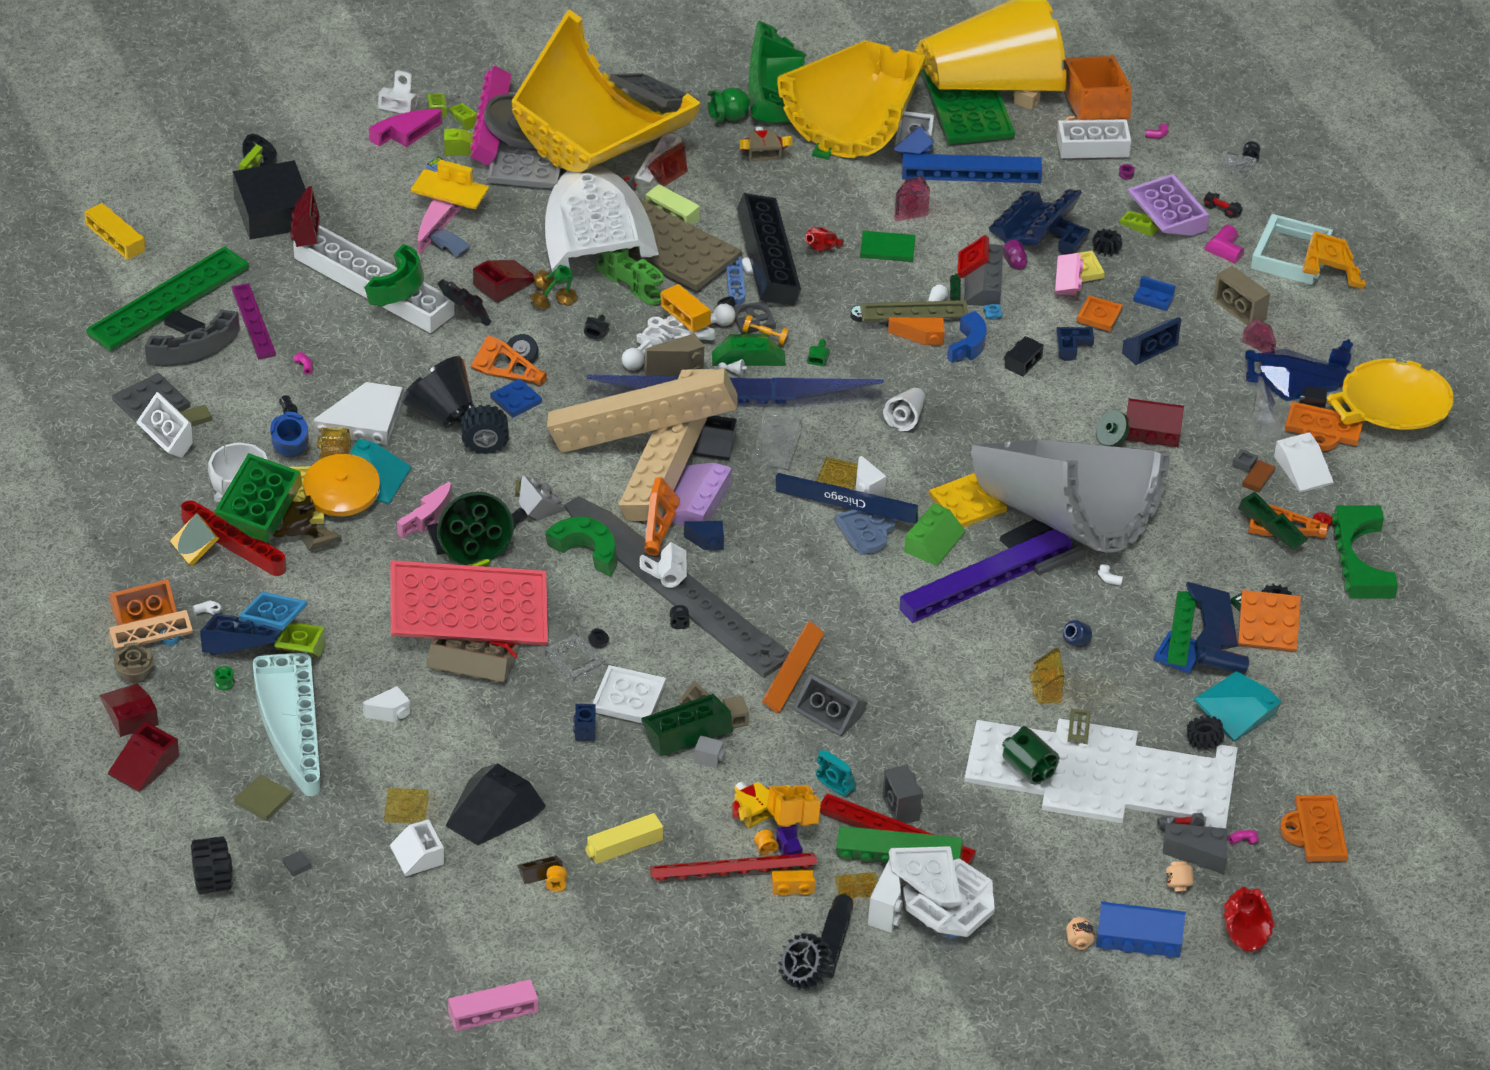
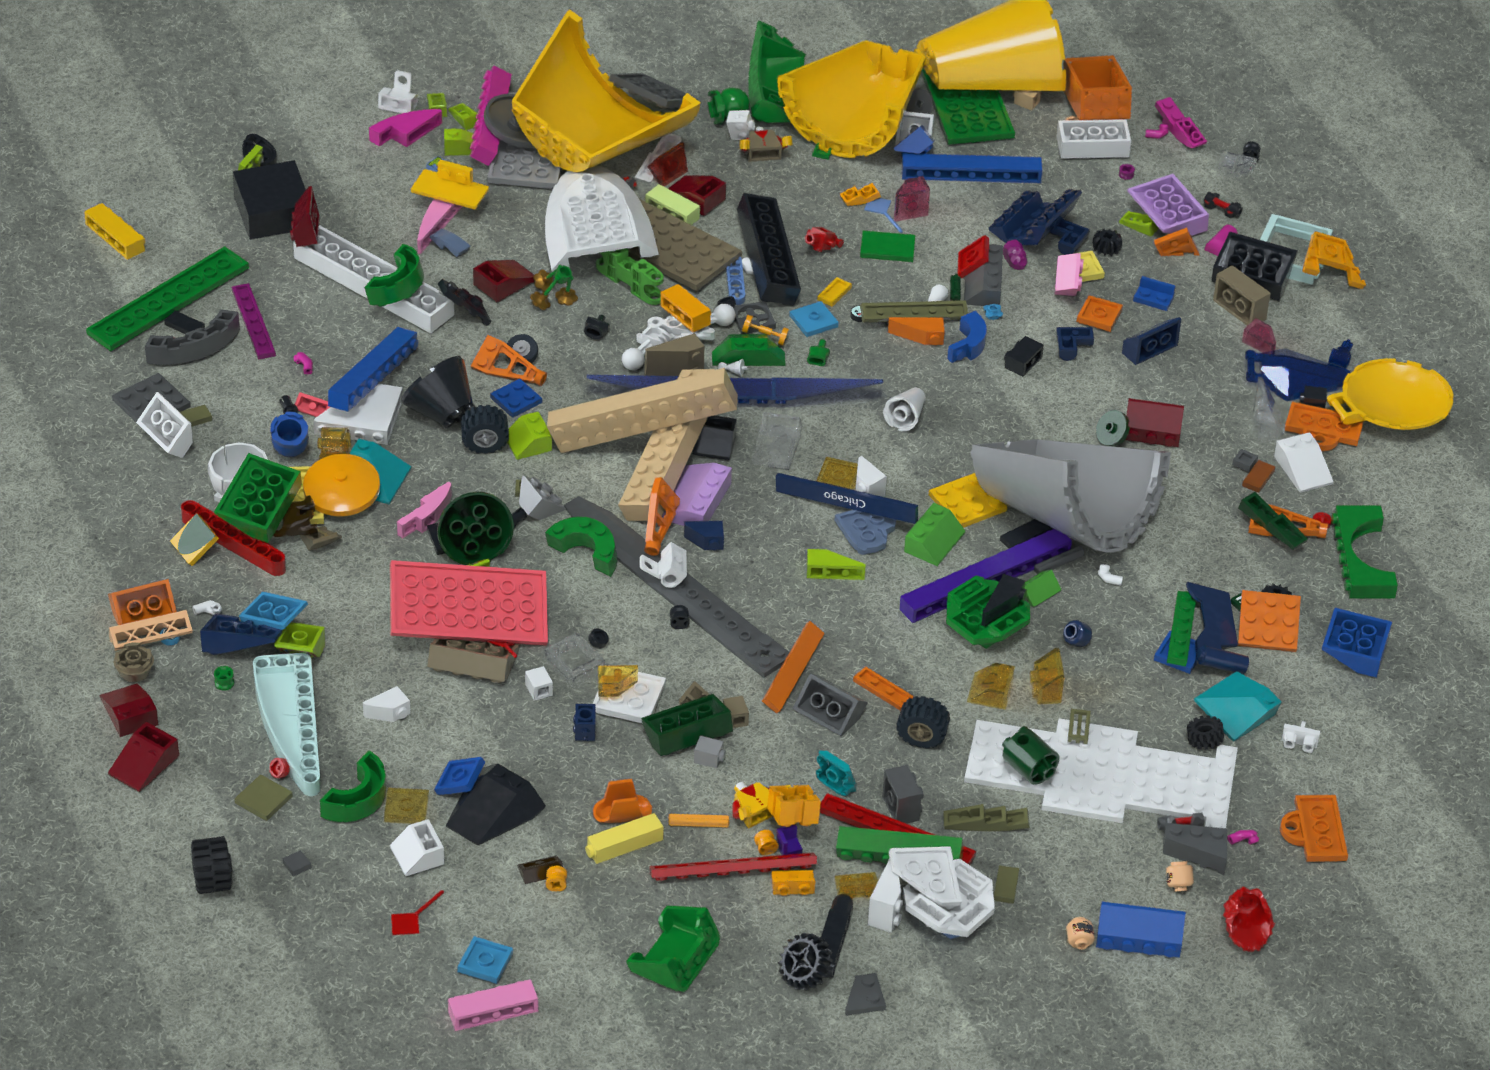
(279, 768): none -> red tile
(311, 405): none -> coral slope
(359, 801): none -> green brick
(372, 369): none -> blue brick
(408, 922): none -> red piece
(459, 776): none -> blue plate
(485, 960): none -> dark azure plate
(529, 436): none -> lime slope
(538, 683): none -> white brick
(616, 679): none -> clear yellow slope
(621, 803): none -> orange piece
(681, 949): none -> green windscreen
(698, 820): none -> light orange axle
(702, 190): none -> dark red slope
(740, 124): none -> white head
(814, 319): none -> dark azure plate
(830, 565): none -> lime slope
(834, 291): none -> yellow tile
(864, 195): none -> light orange slope
(865, 995): none -> dark grey wing
(881, 206): none -> medium blue piece
(882, 687): none -> orange tile
(917, 97): none -> dark grey piece
(923, 722): none -> black wheel
(966, 608): none -> green piece
(981, 819): none -> olive slope
(992, 686): none -> clear yellow slope
(1004, 598): none -> black slope
(1006, 884): none -> olive tile
(1041, 587): none -> bright green panel
(1176, 244): none -> orange wing
(1179, 126): none -> dark pink slope
(1259, 260): none -> black slope
(1300, 735): none -> white hips
(1357, 640): none -> blue slope

